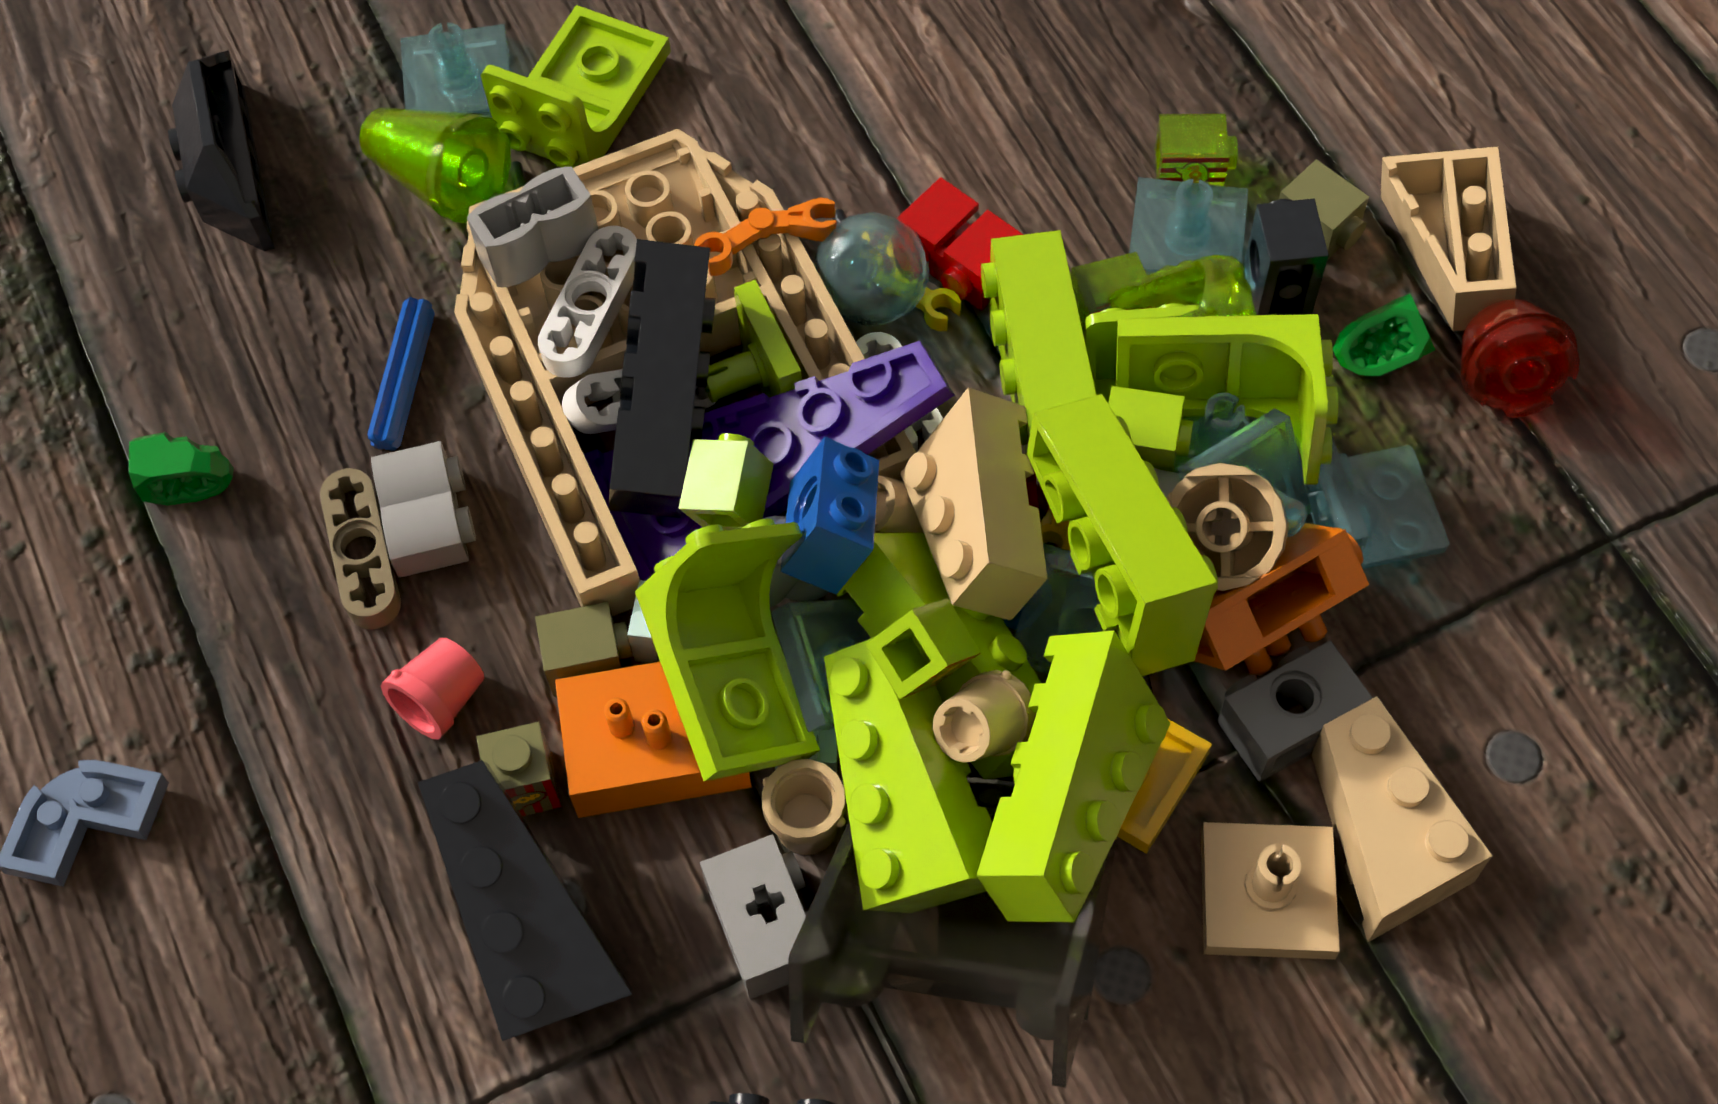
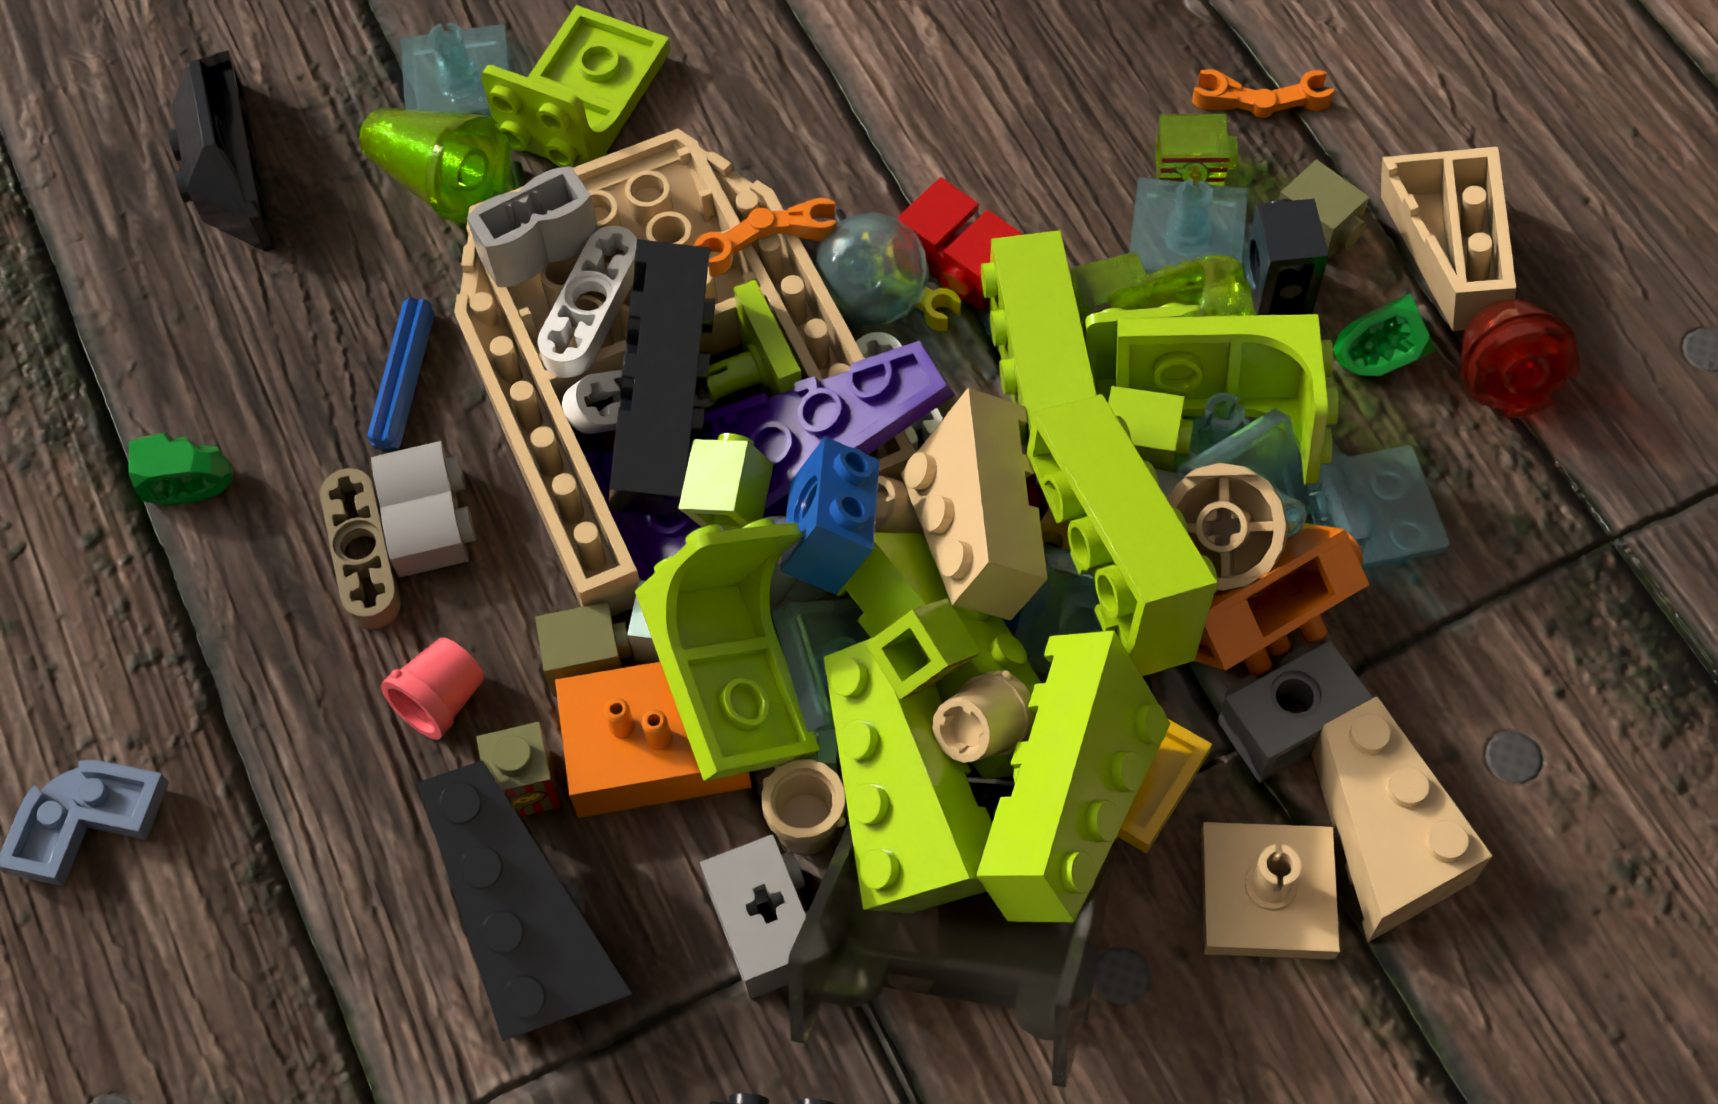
(1263, 102): none -> orange piece

